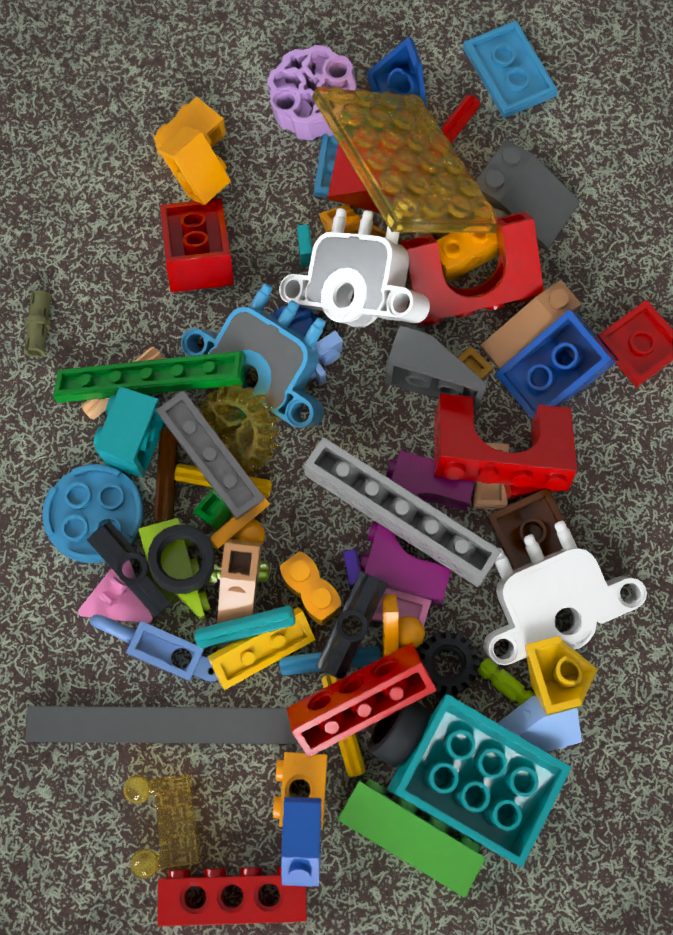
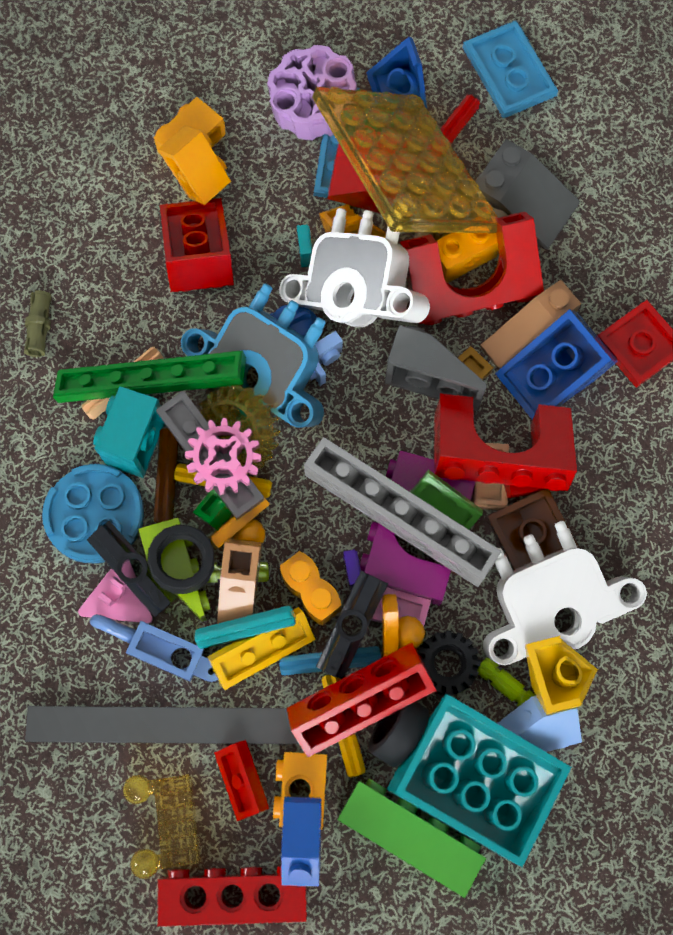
(213, 445): none -> bright pink gear
(241, 780): none -> red plate
(447, 500): none -> bright green plate

